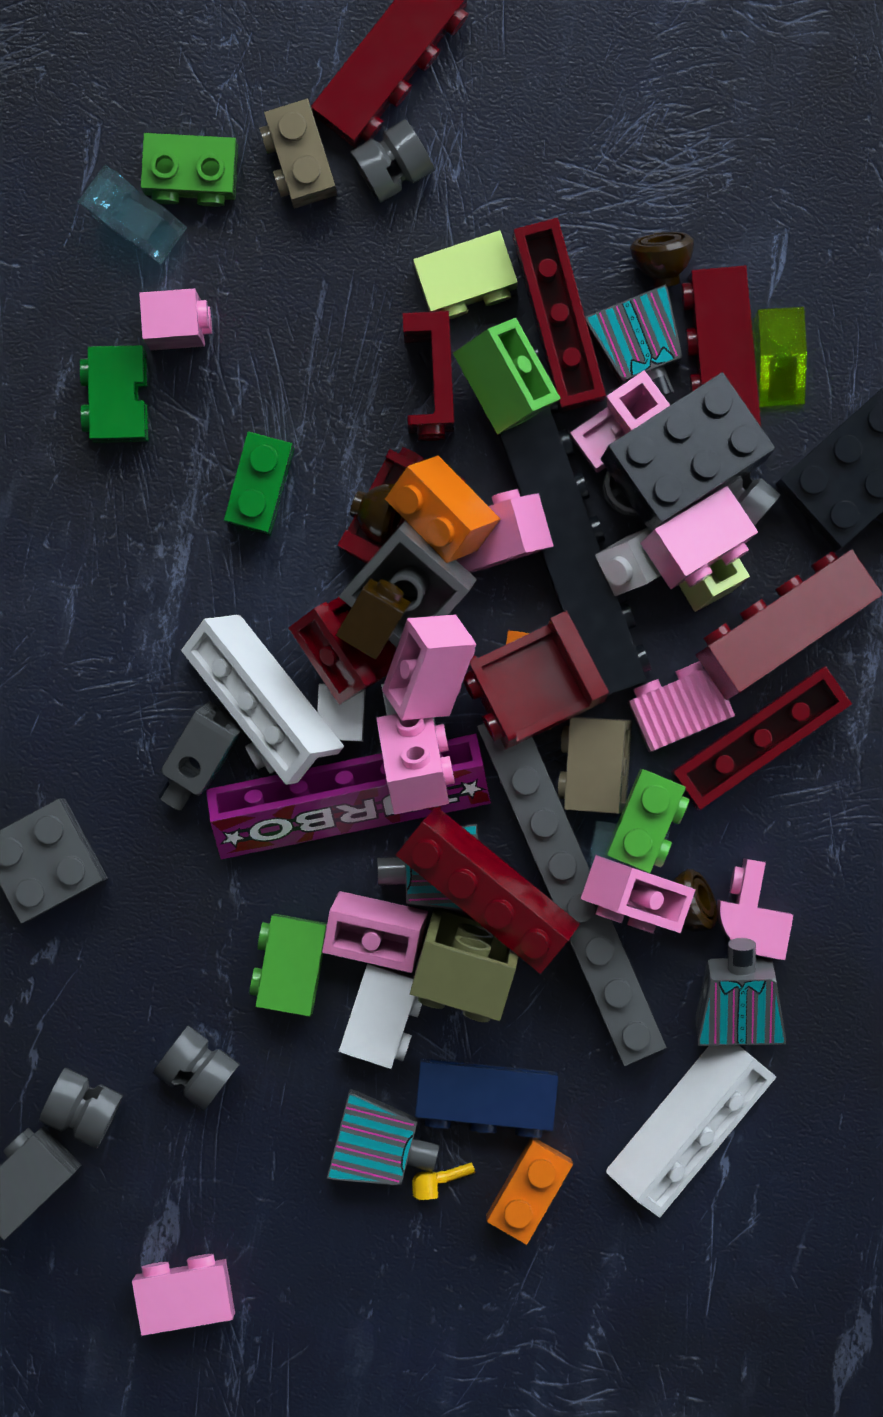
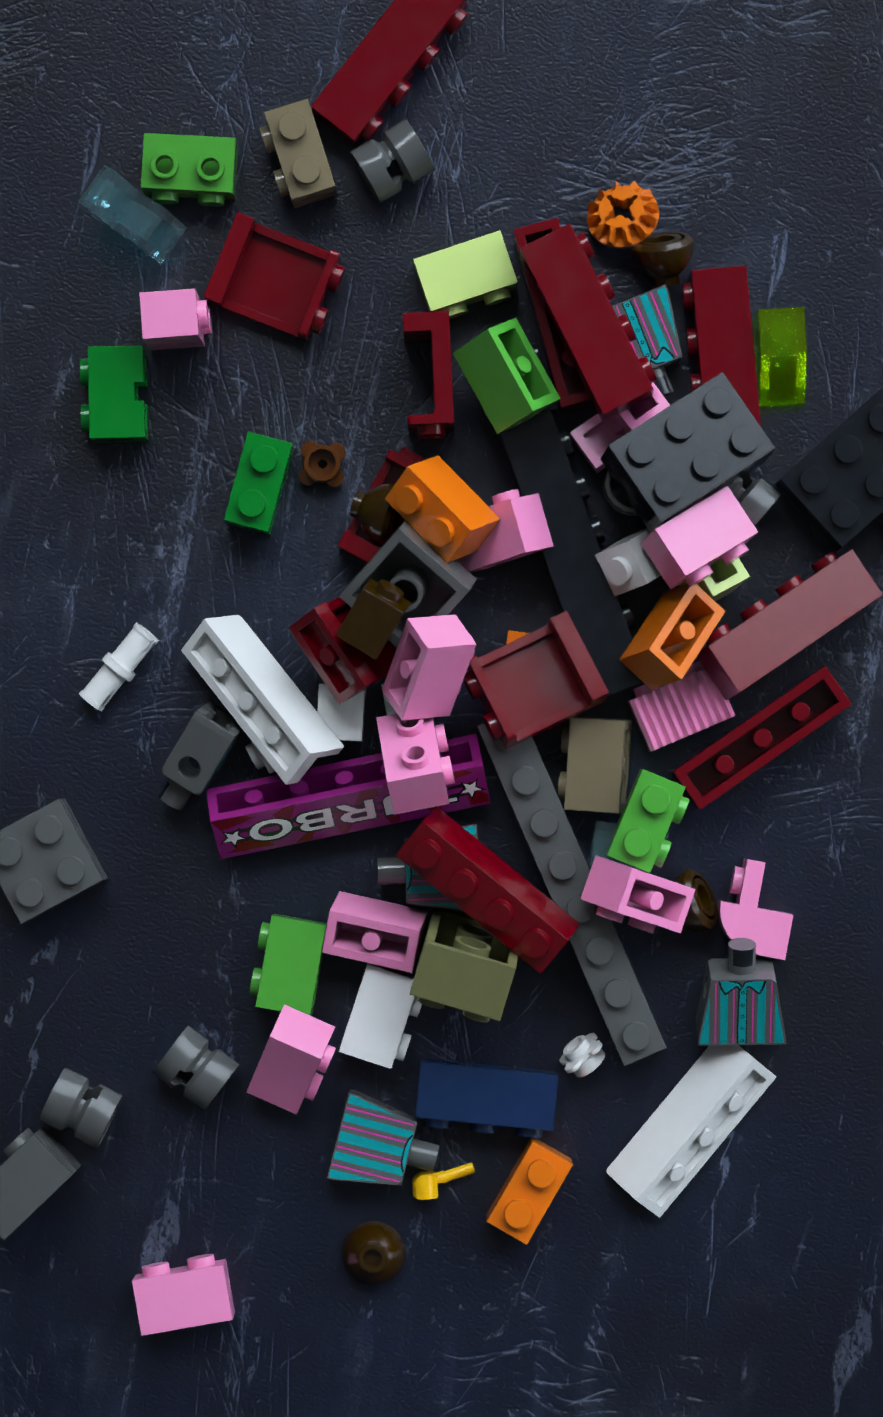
(118, 667): none -> white pin
(274, 279): none -> dark red panel
(291, 1059): none -> bright pink brick
(331, 473): none -> reddish brown plate
(373, 1253): none -> dark brown brick
(582, 1055): none -> white plate
(587, 322): none -> dark red brick
(618, 230): none -> orange gear
(672, 636): none -> orange brick

